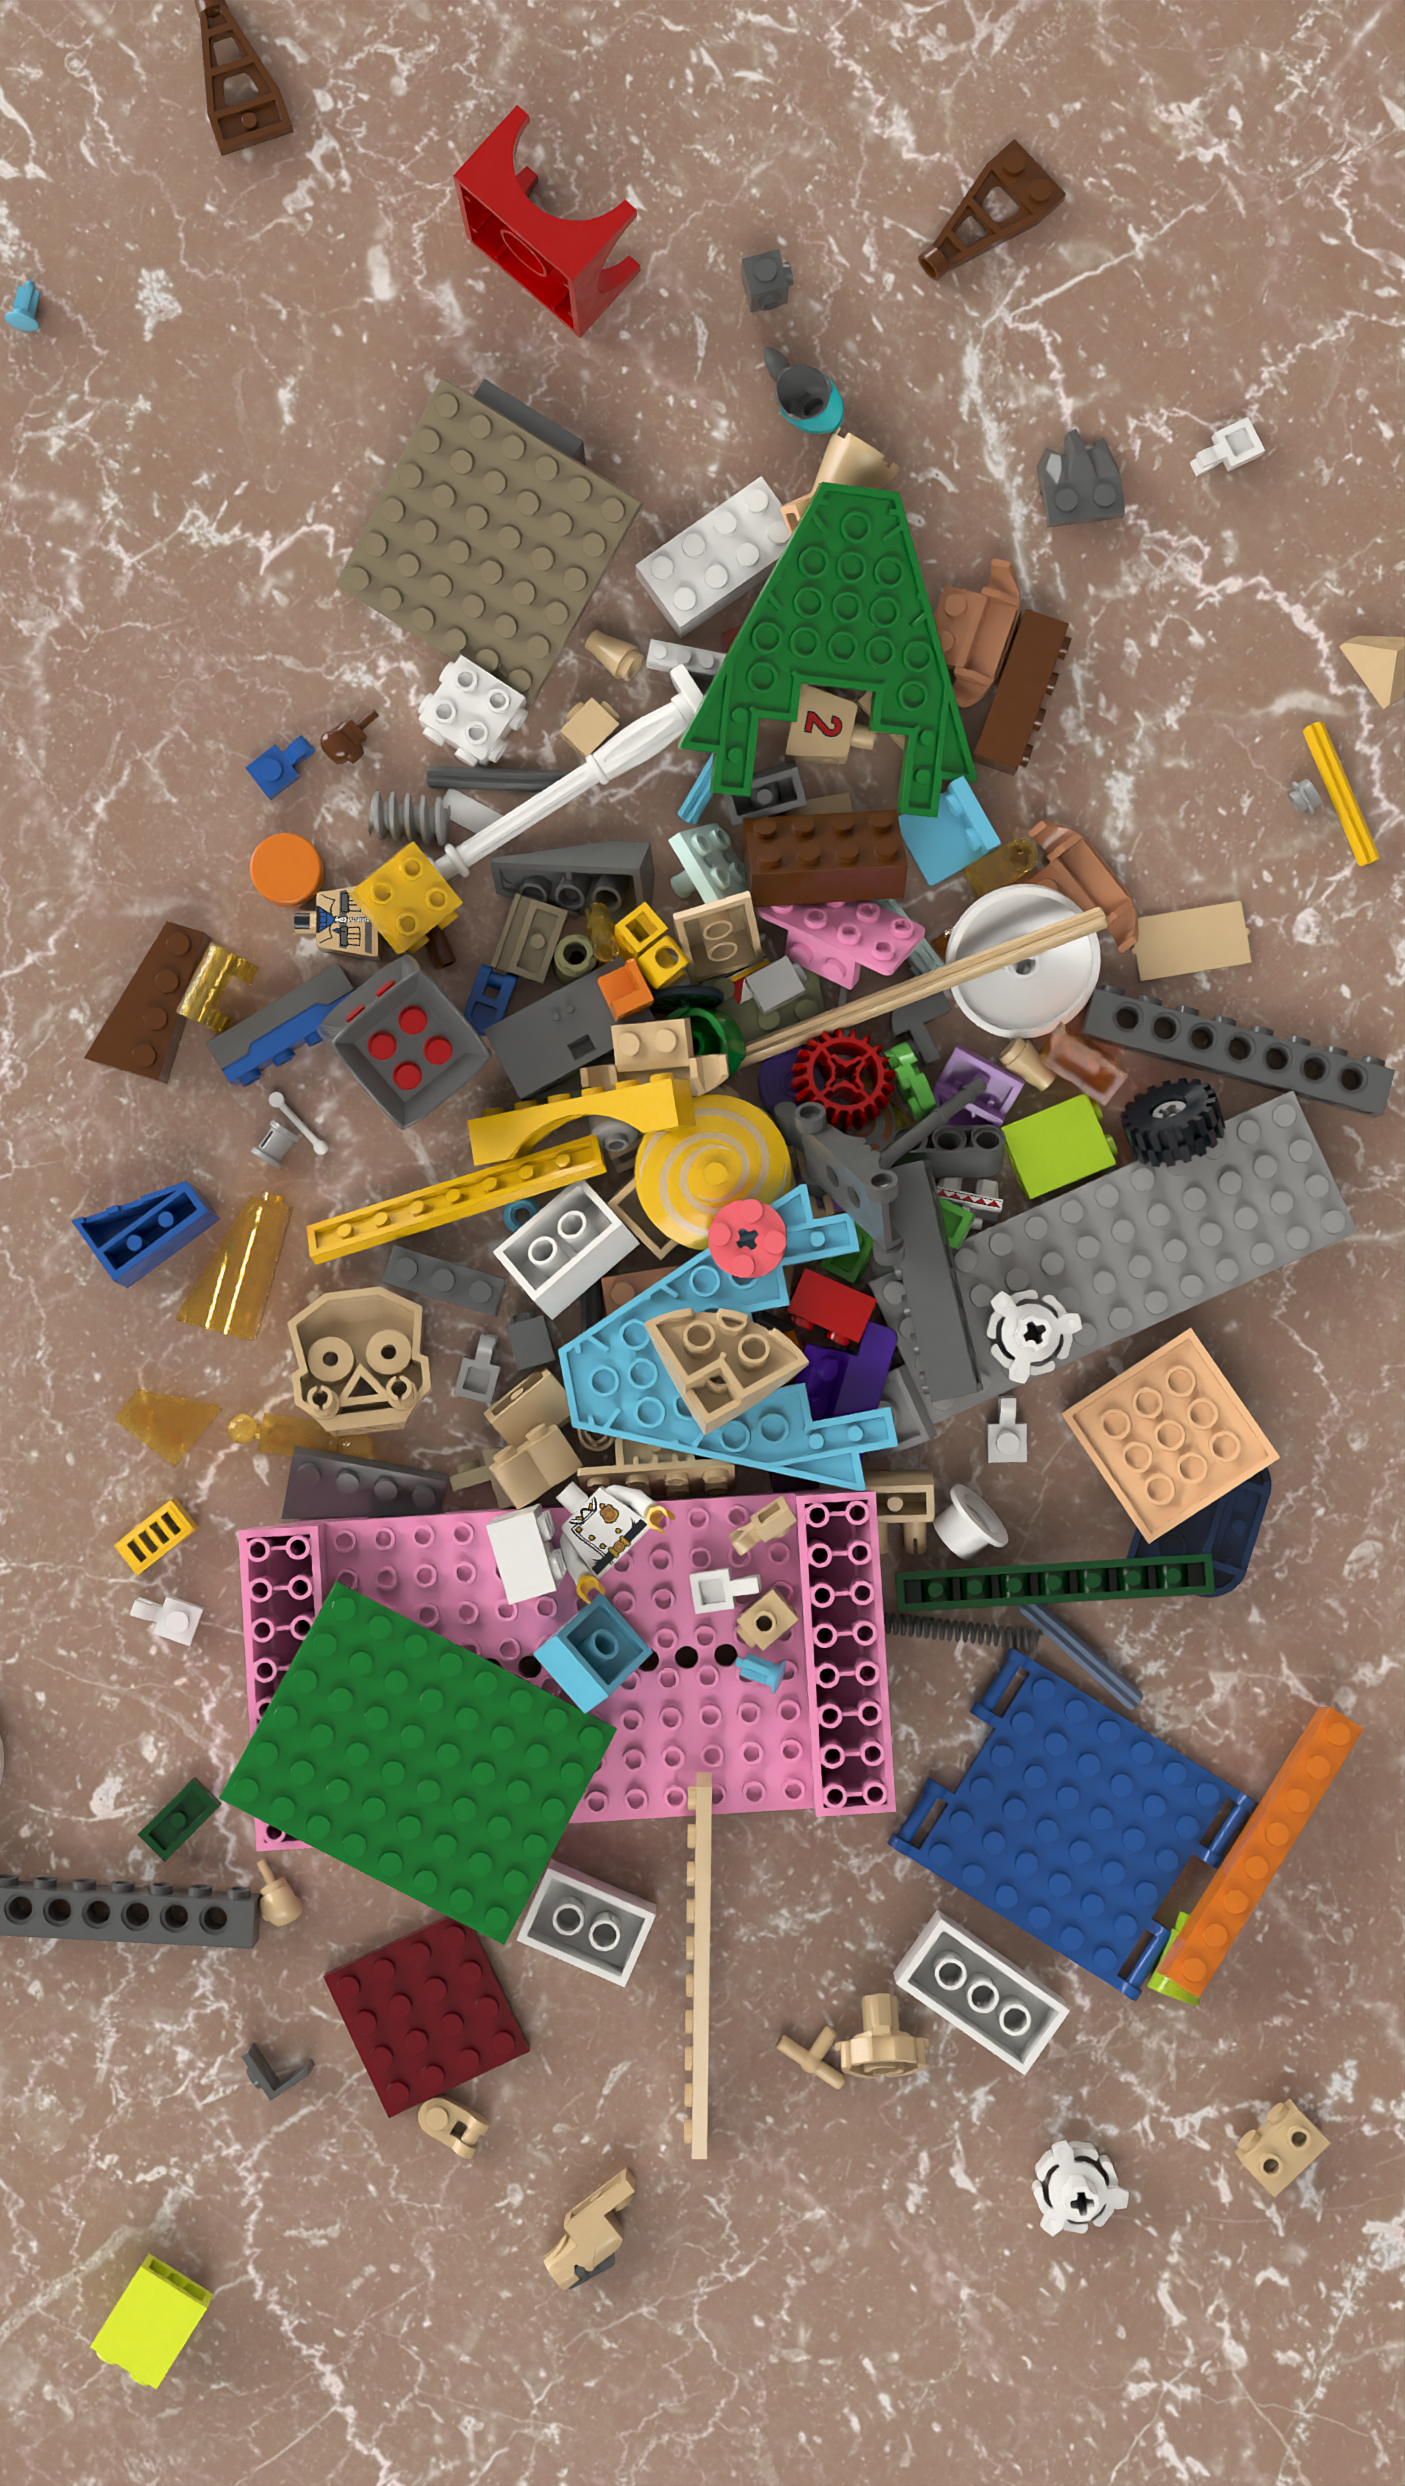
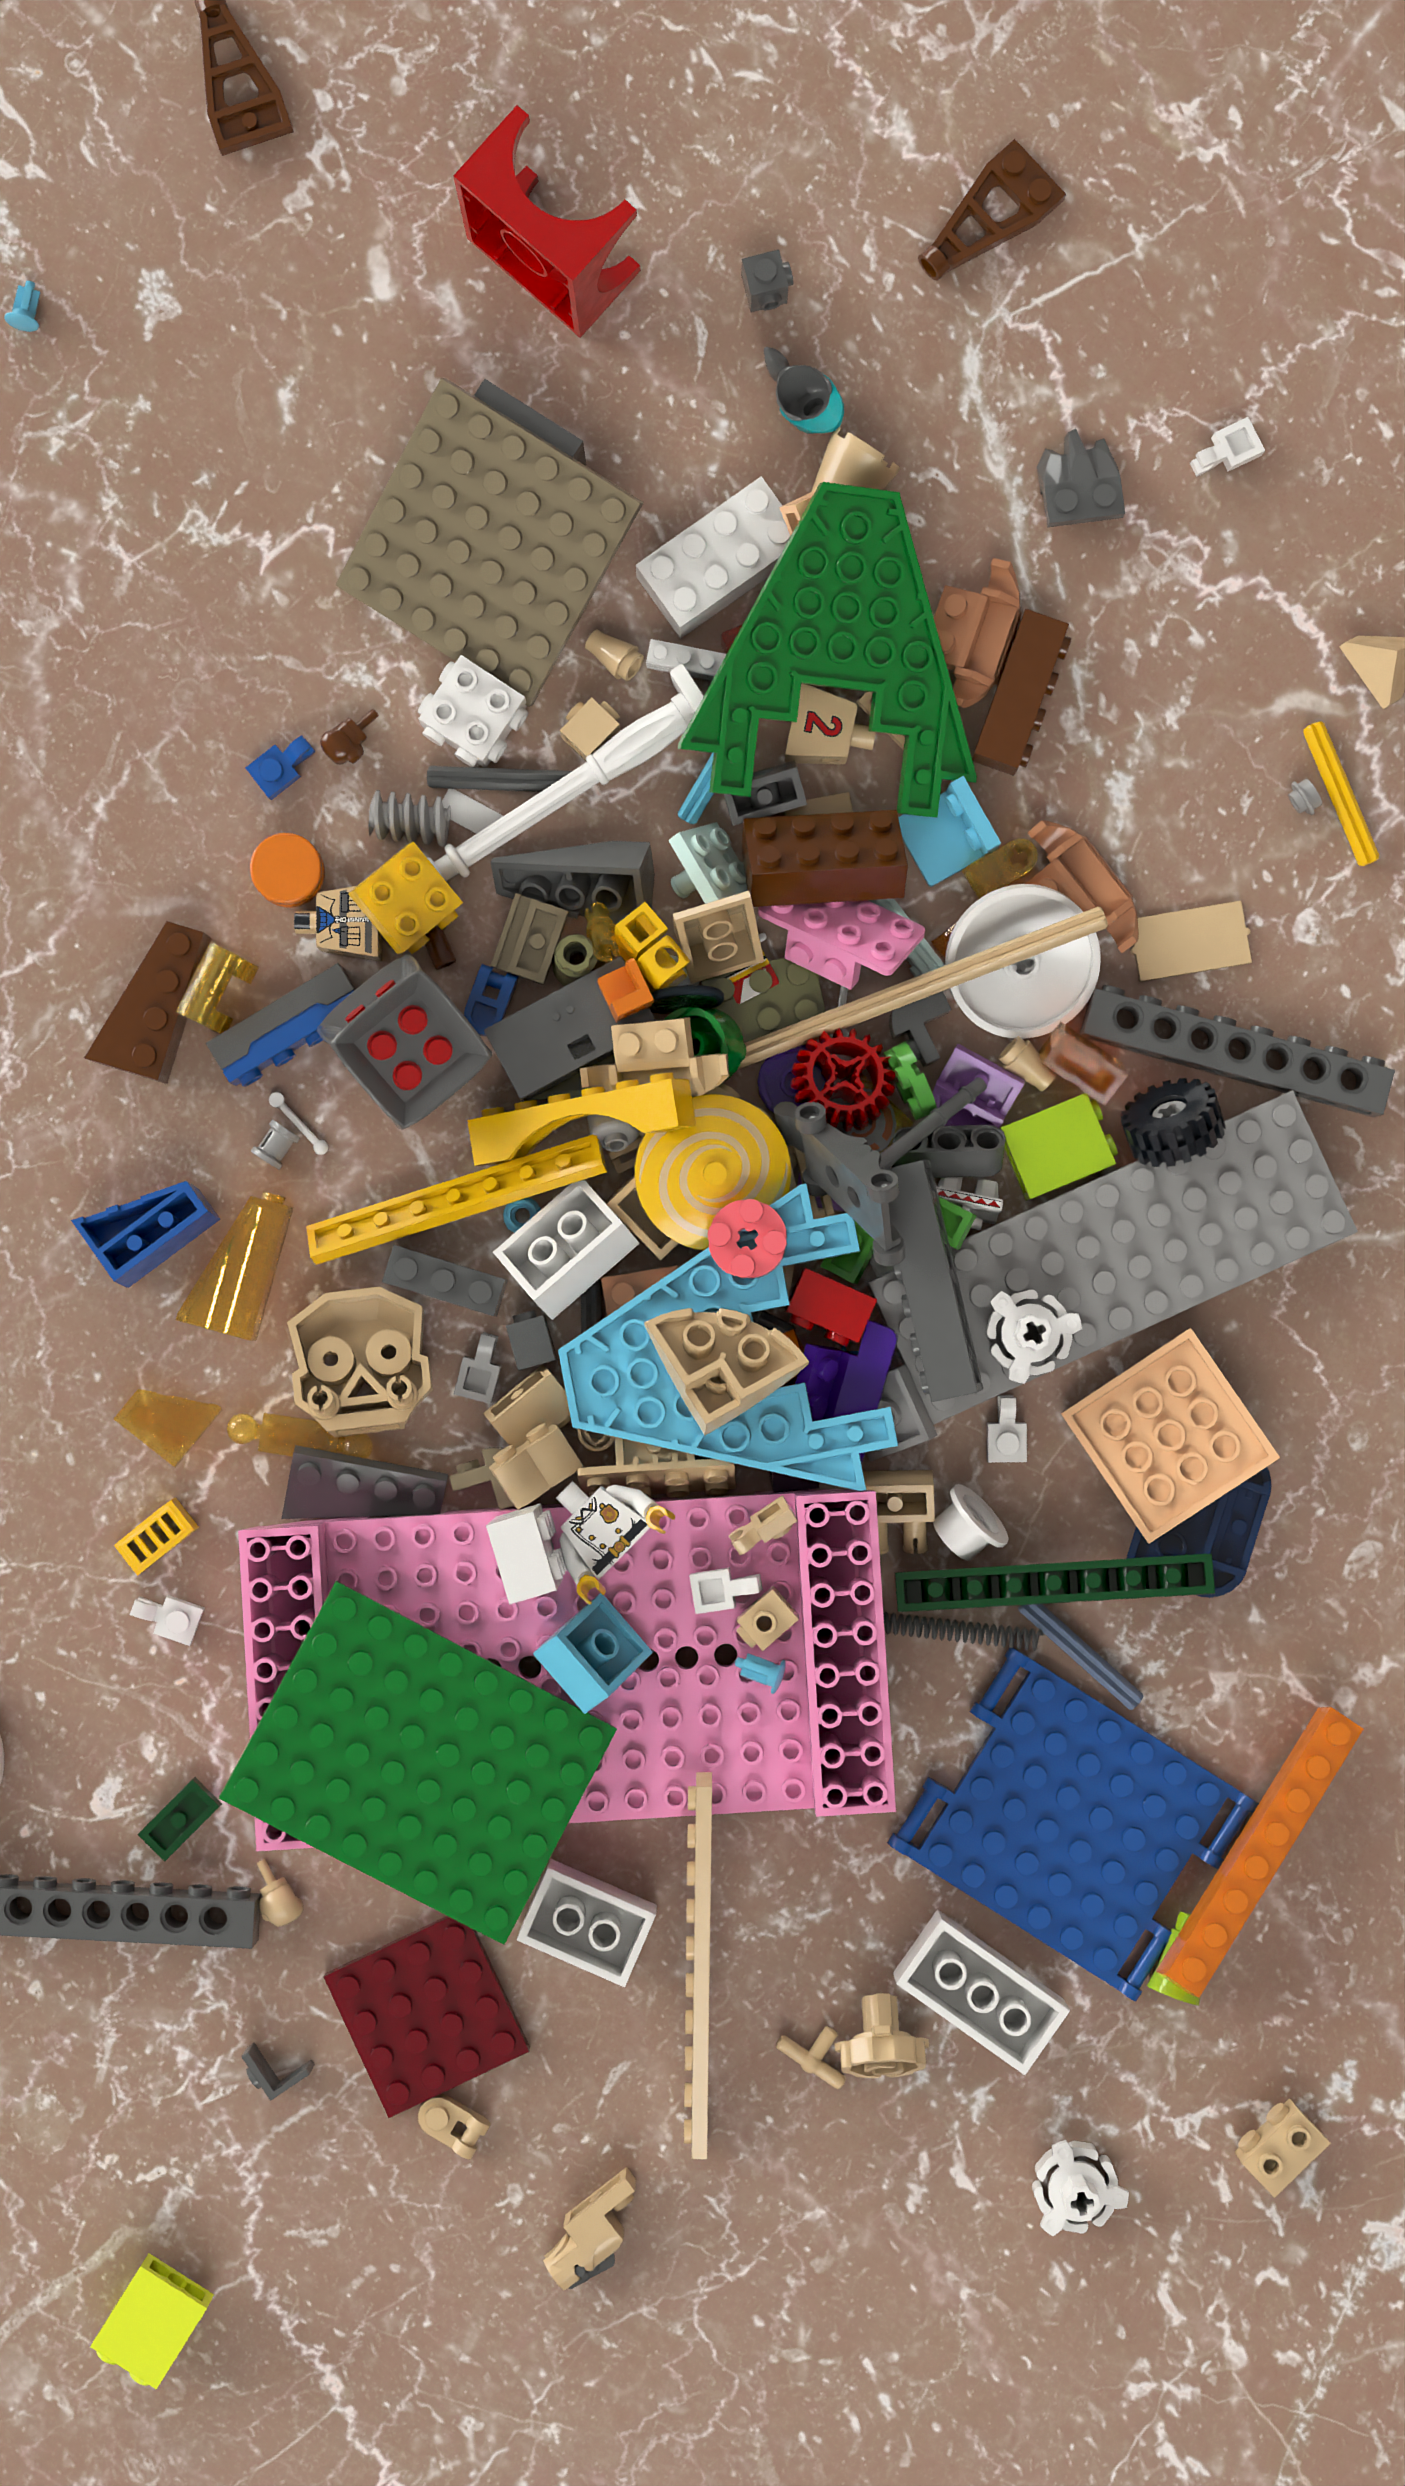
(776, 984): light grey brick -> none

